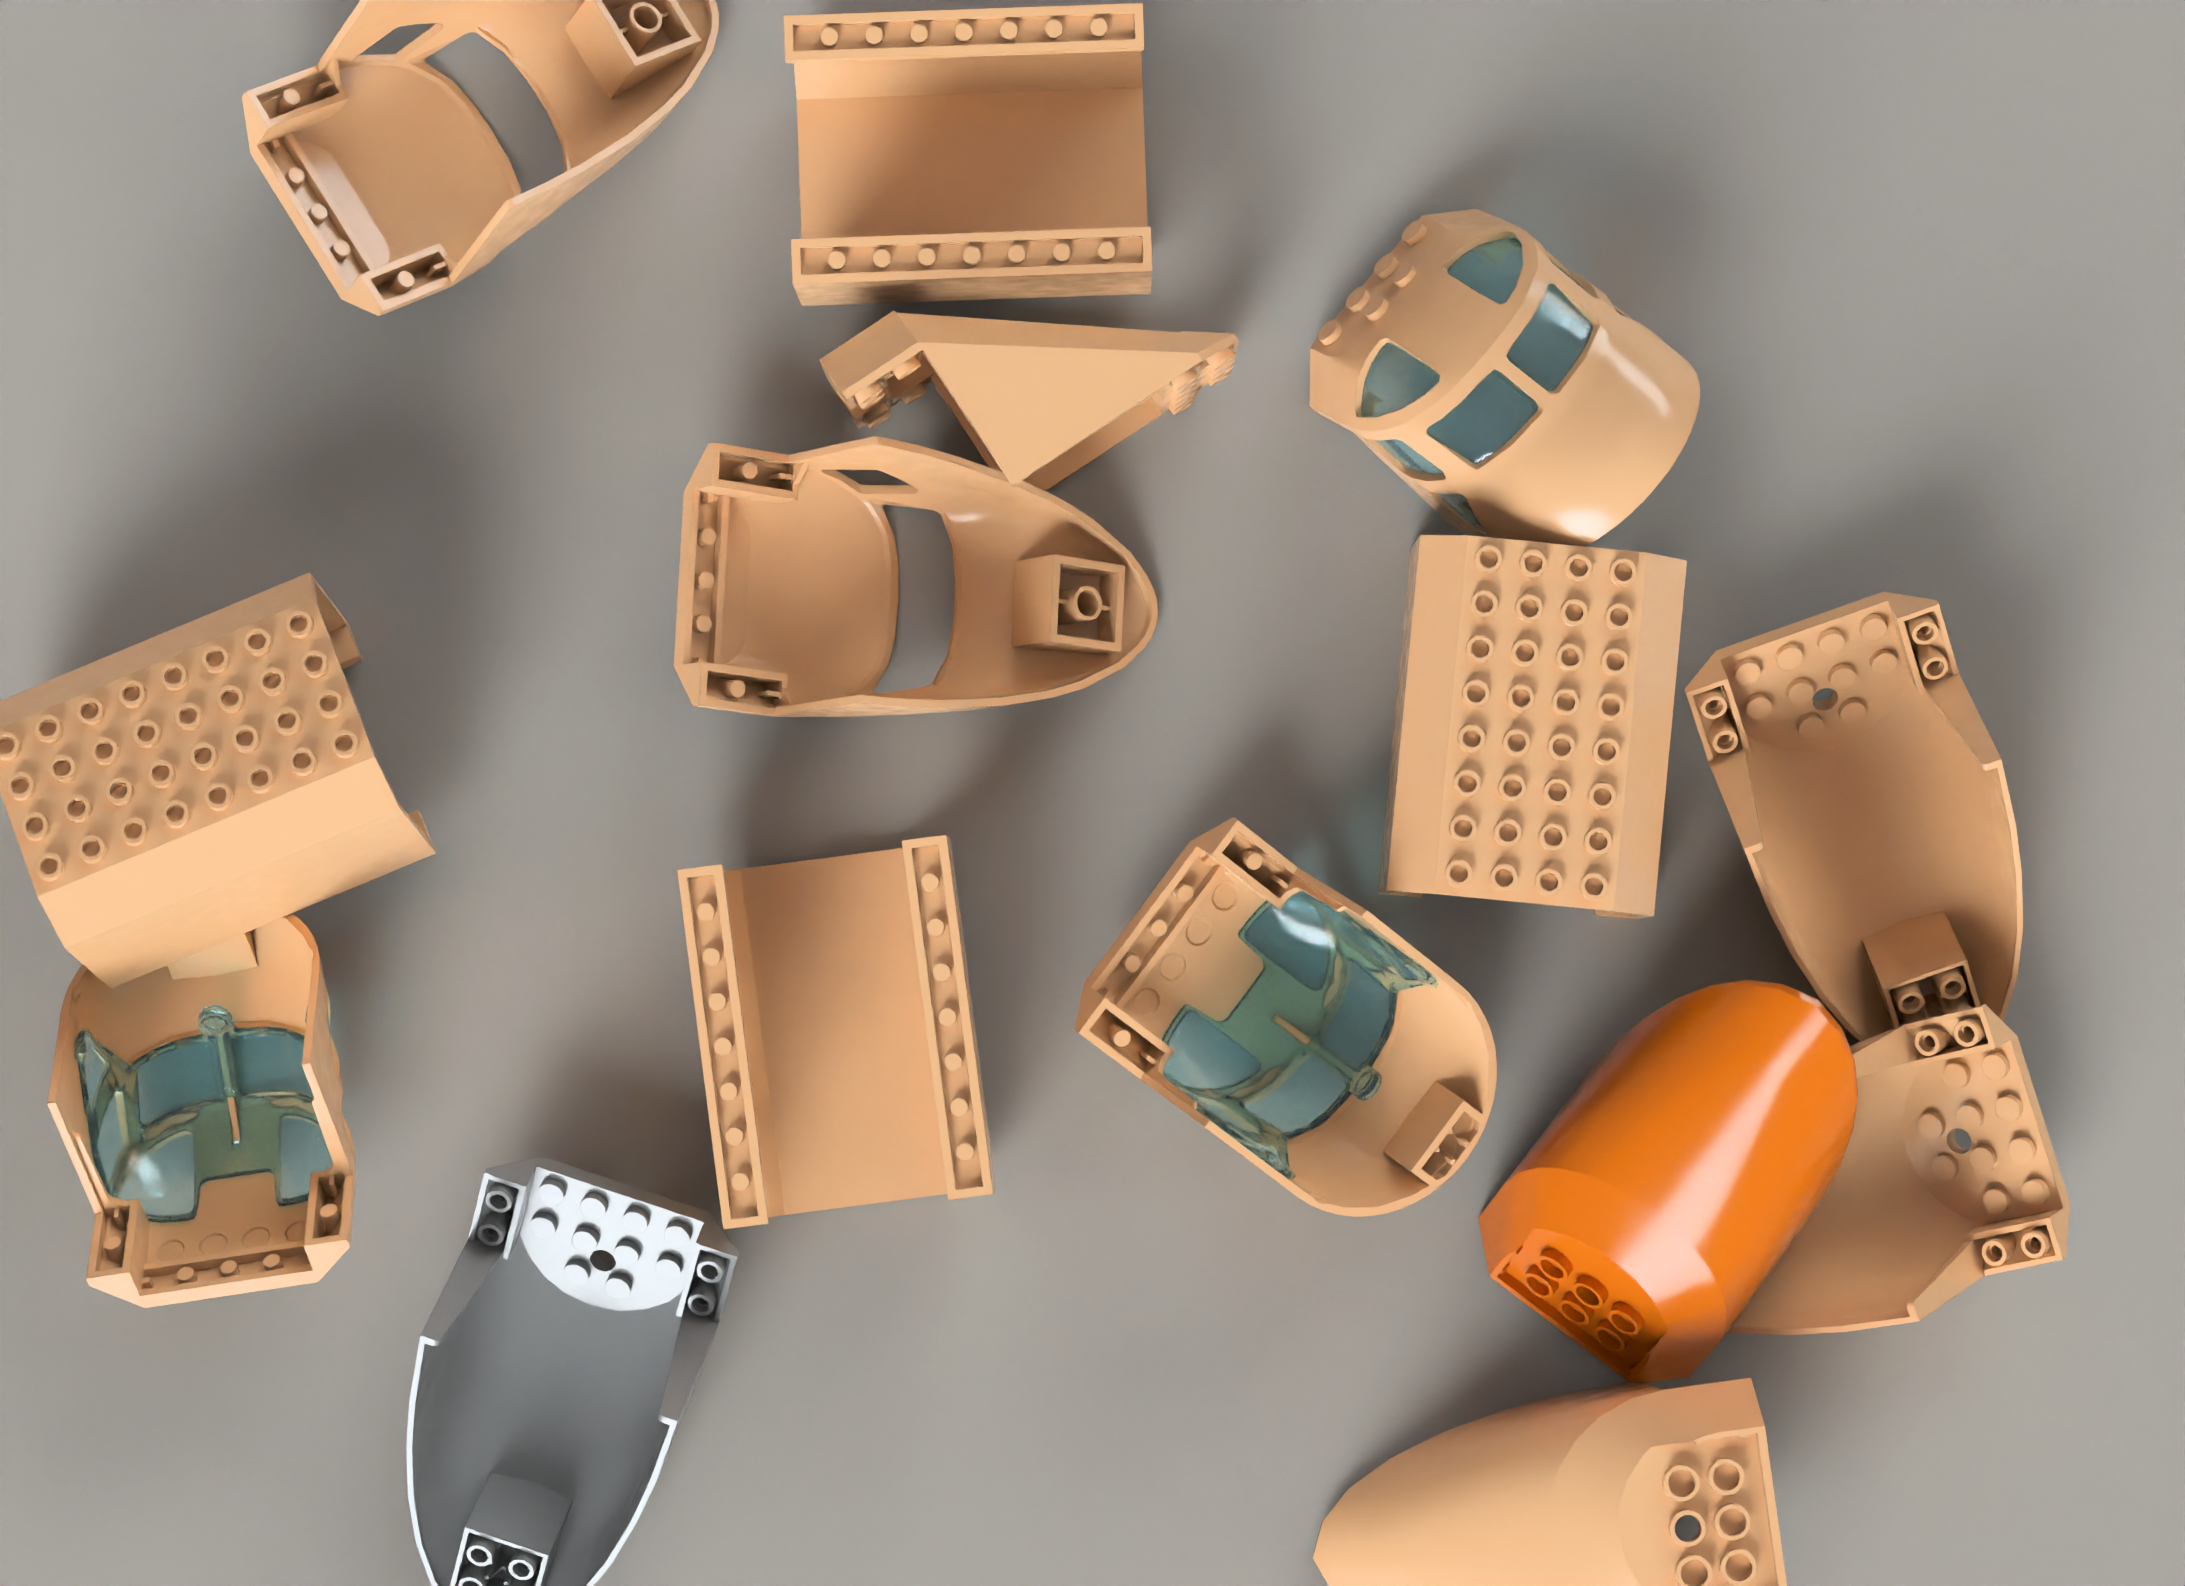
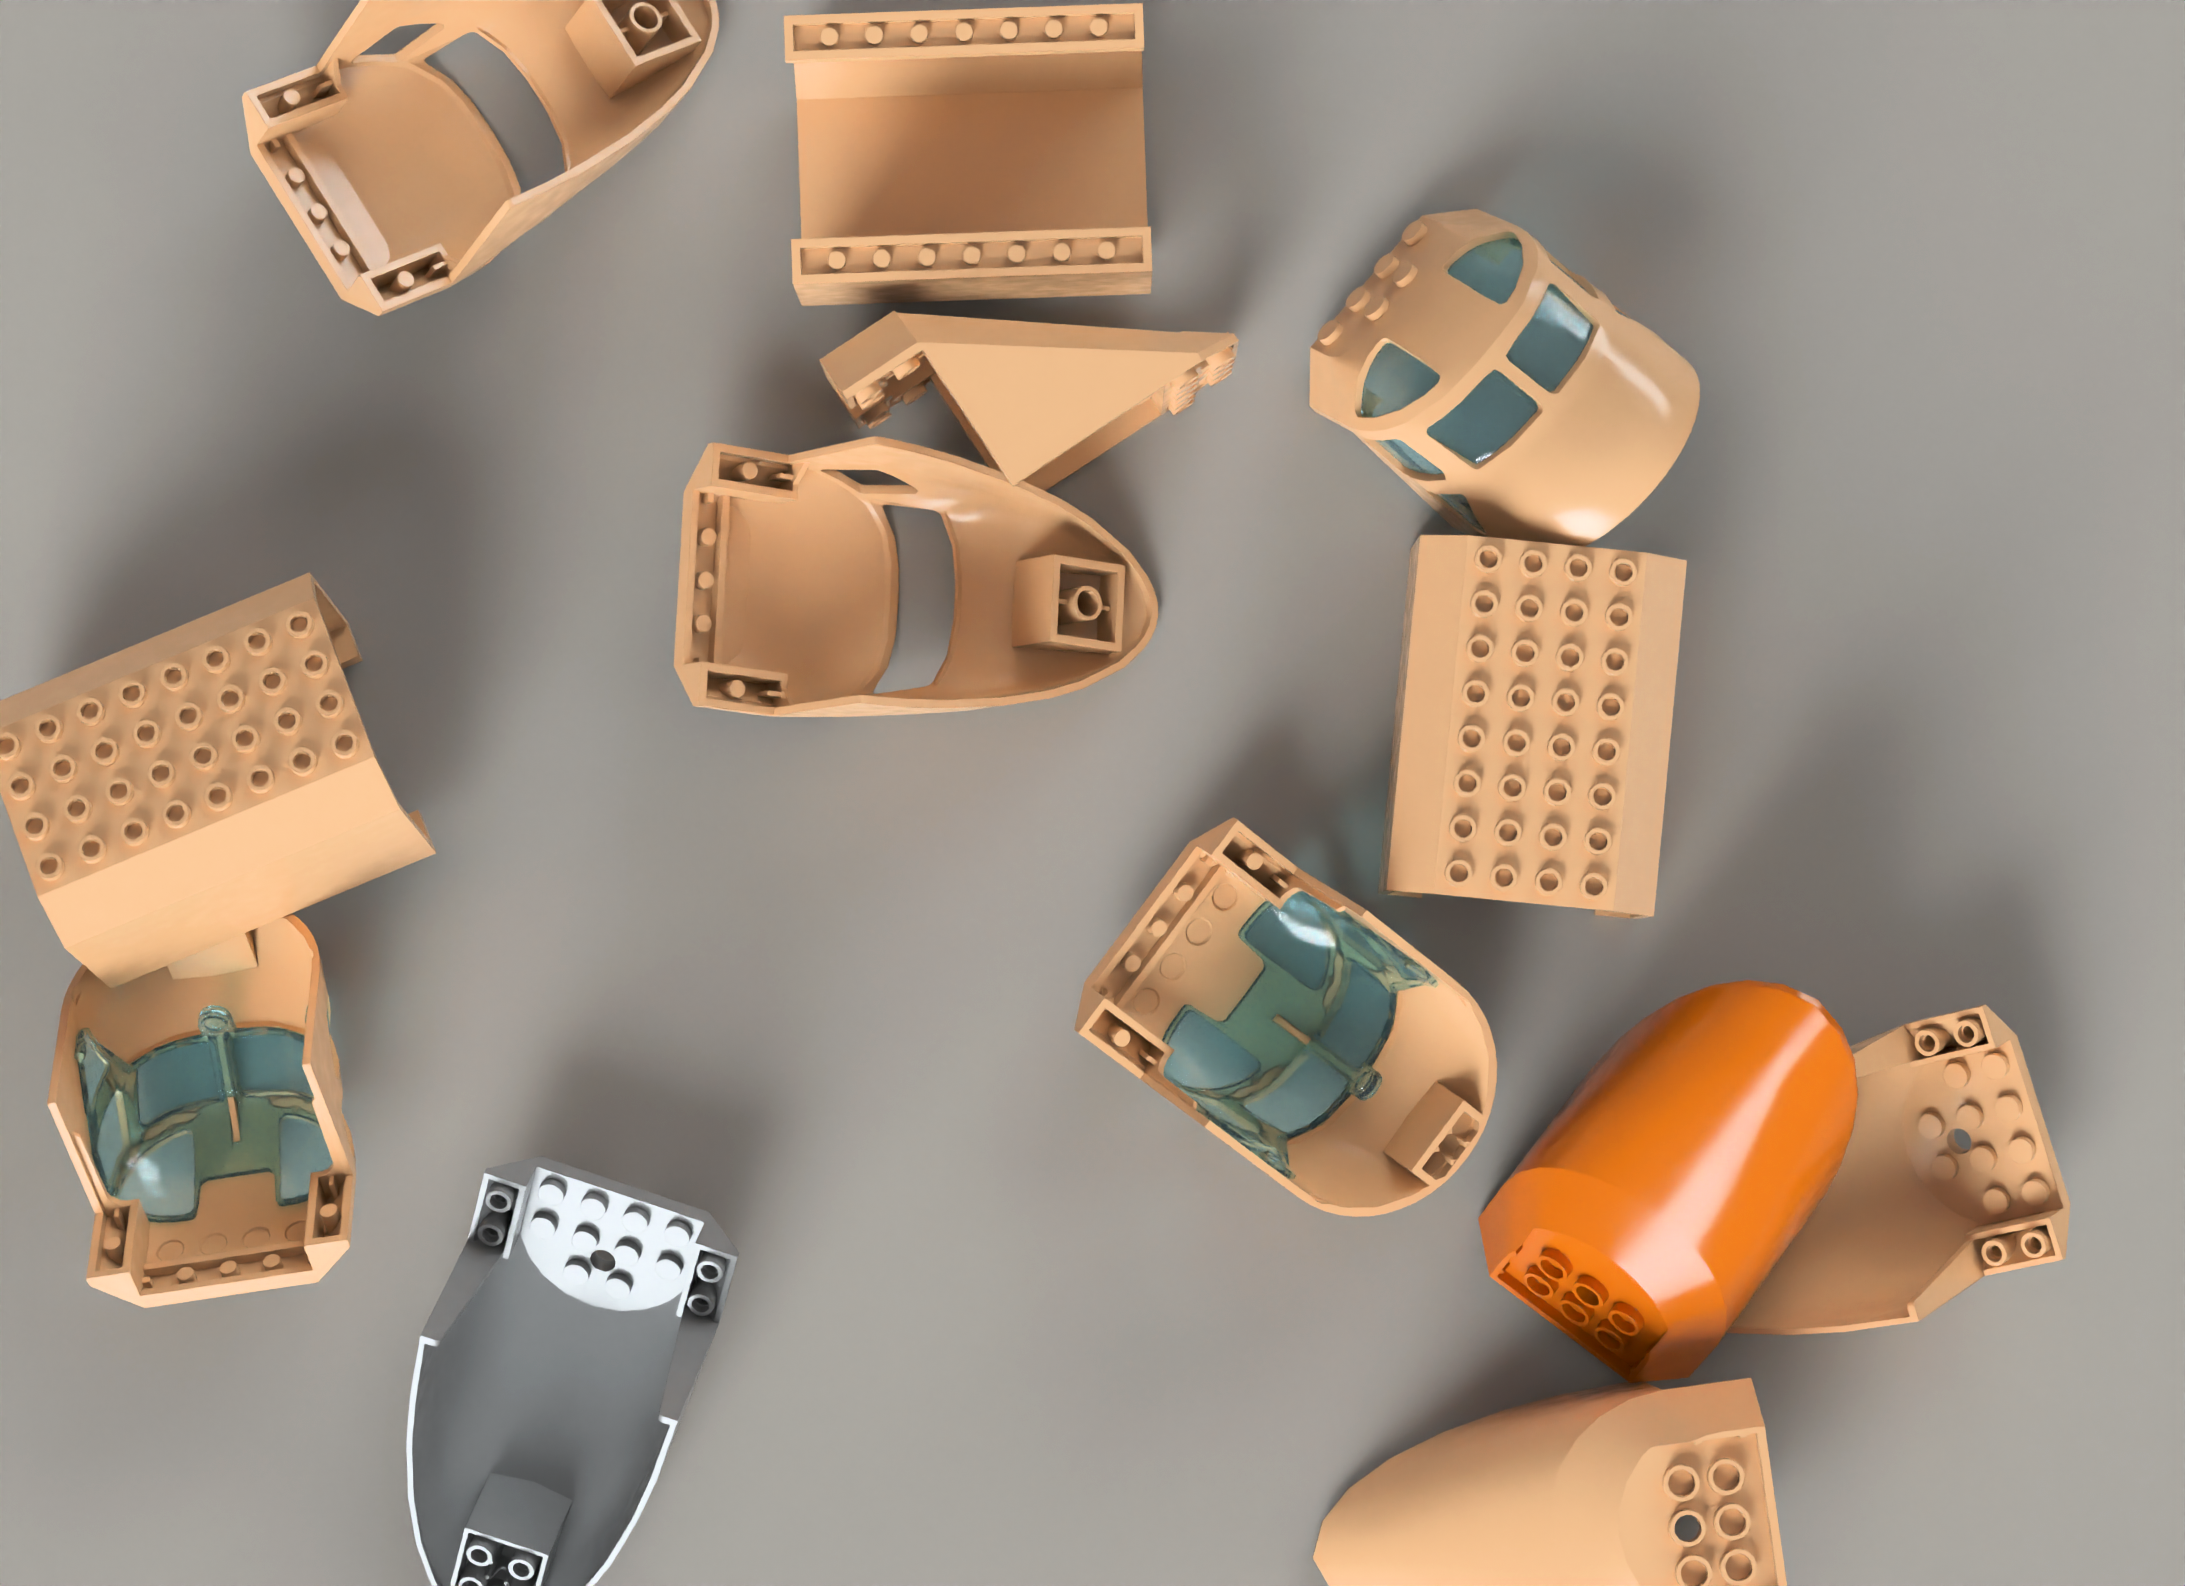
(836, 1032): light nougat panel -> none
(1870, 812): light nougat piece -> none

